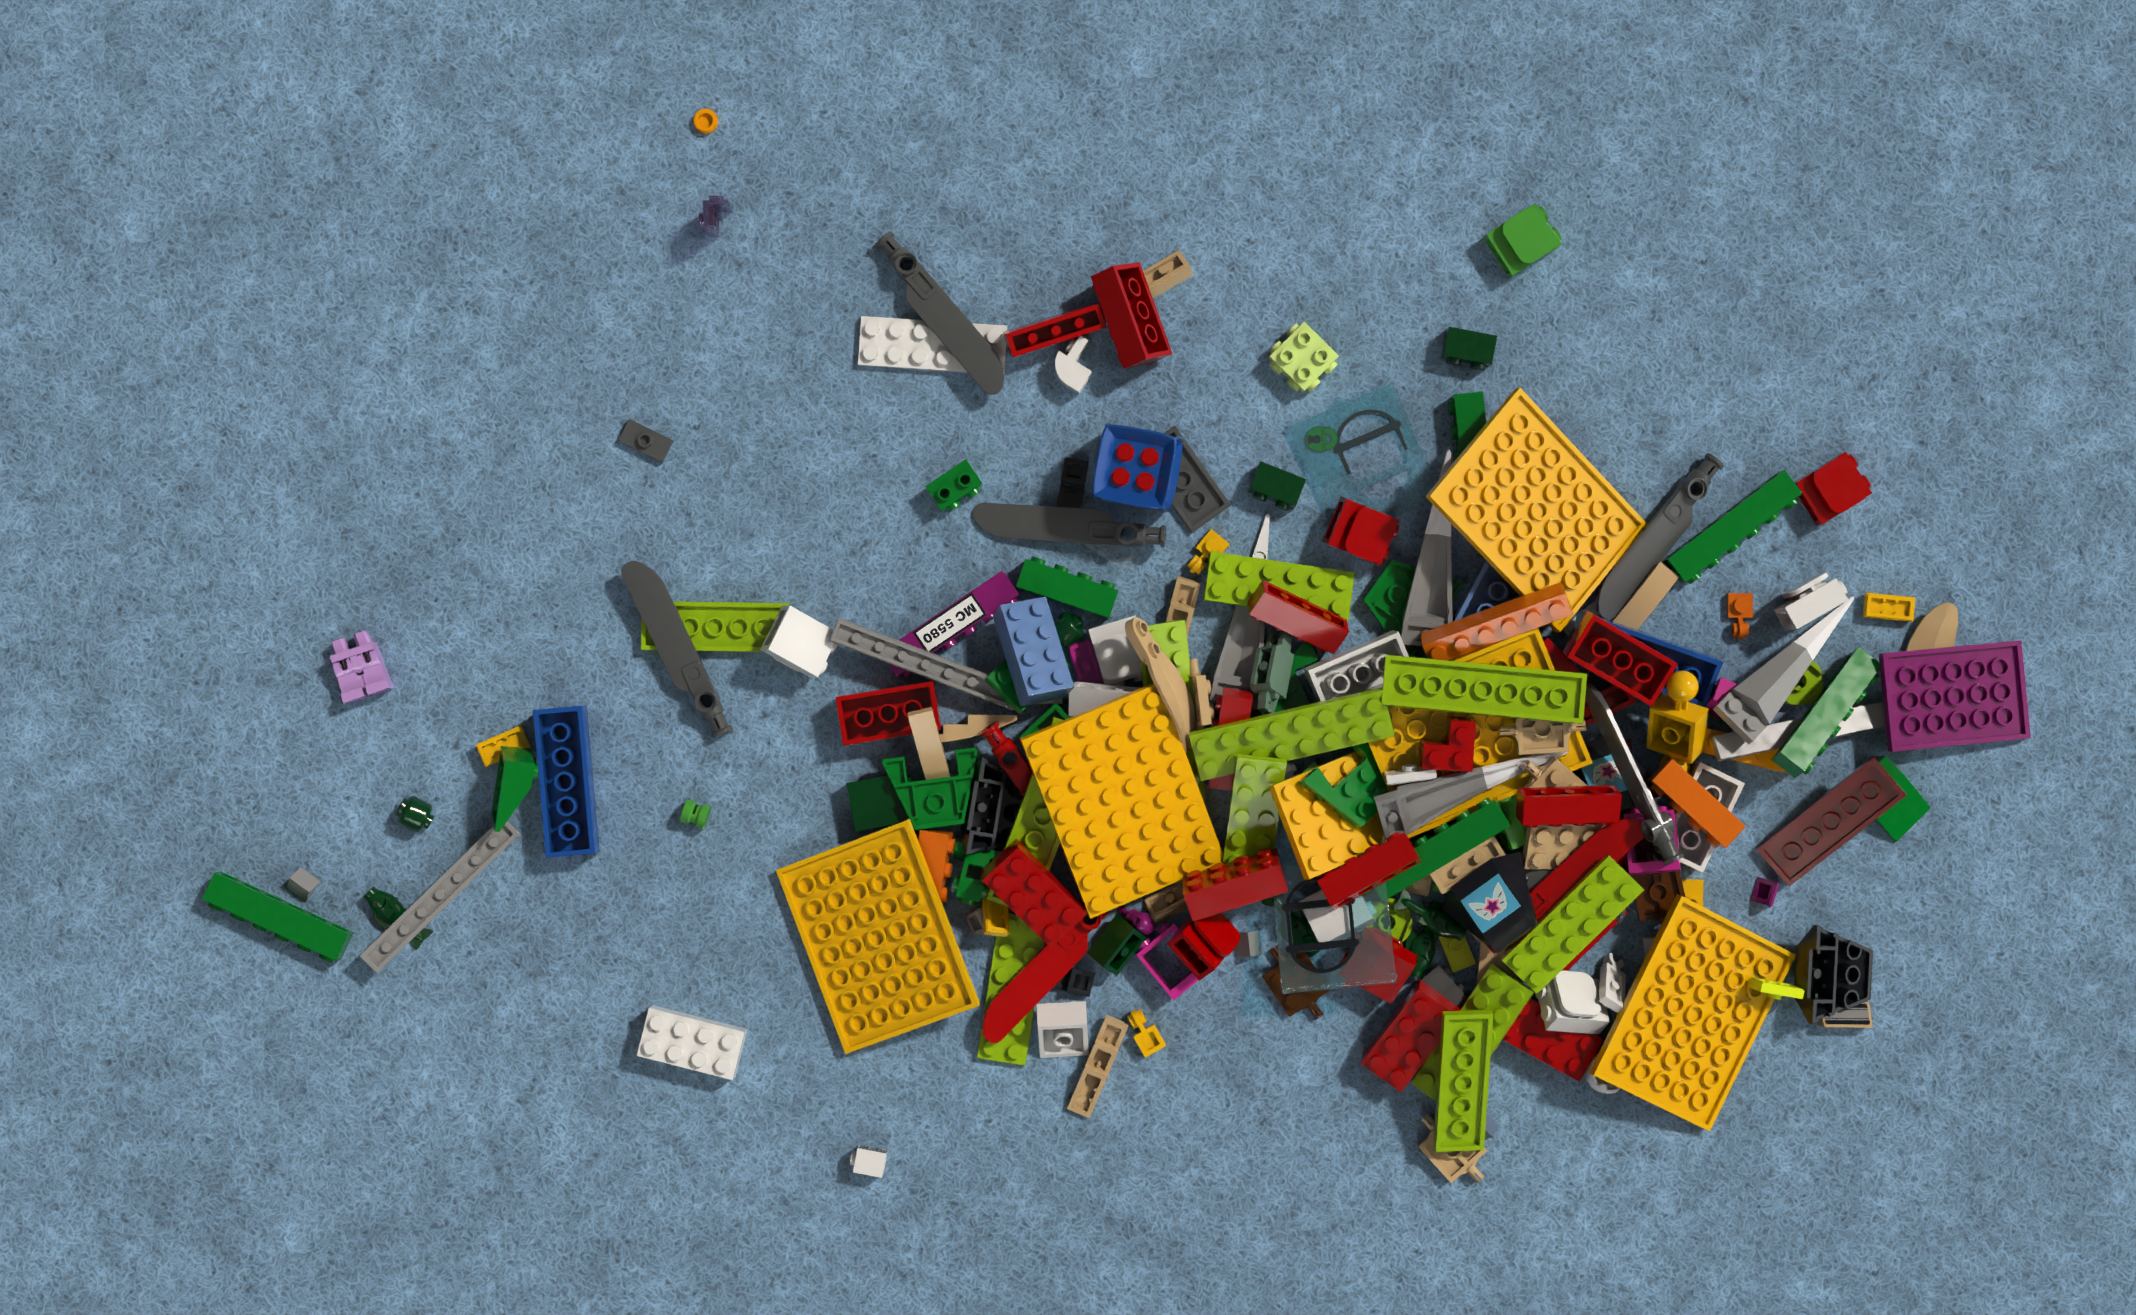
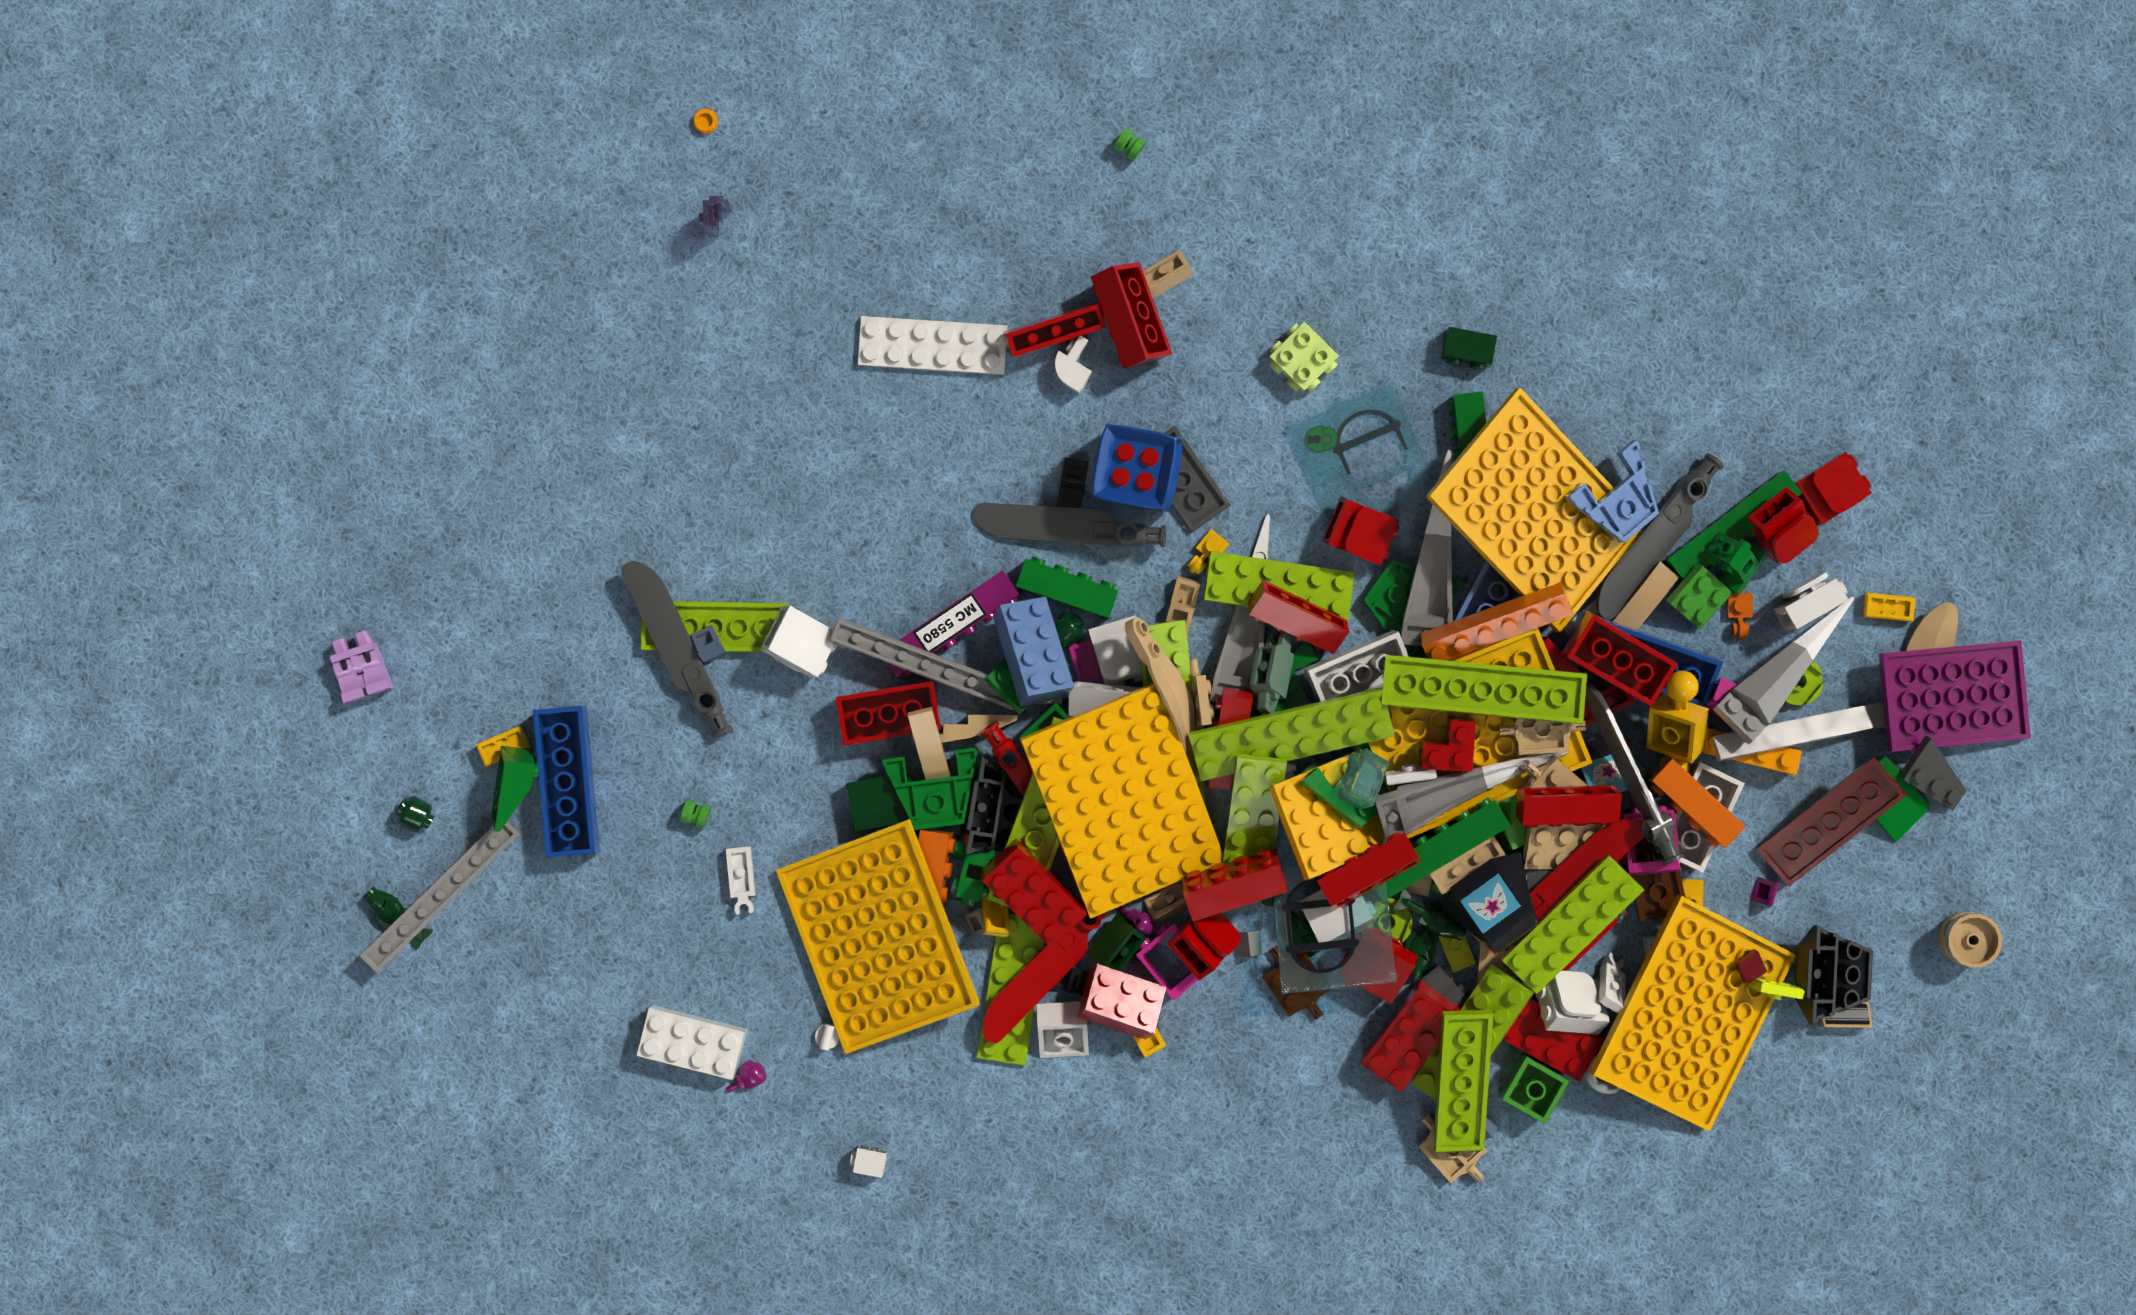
(278, 916): green brick -> none
(303, 883): light grey slope -> none
(646, 440): dark grey plate -> none
(707, 643): none -> sand blue slope
(741, 876): none -> white plate
(750, 1076): none -> magenta piece
(826, 1036): none -> white plate
(945, 319): dark grey piece -> none
(955, 486): green brick -> none
(1097, 1066): tan slope -> none
(1121, 1001): none -> brick
(1133, 148): none -> bright green wheel
(1276, 486): dark green brick -> none
(1362, 778): none -> clear light blue brick
(1523, 240): bright green brick -> none
(1533, 1088): none -> bright green brick
(1627, 505): none -> medium blue wing
(1699, 596): none -> bright green plate
(1733, 558): none -> green tile
(1750, 966): none -> dark red tile
(1783, 526): none -> red brick
(1827, 712): brick -> none
(1933, 775): none -> dark grey wing
(1973, 953): none -> tan wheel

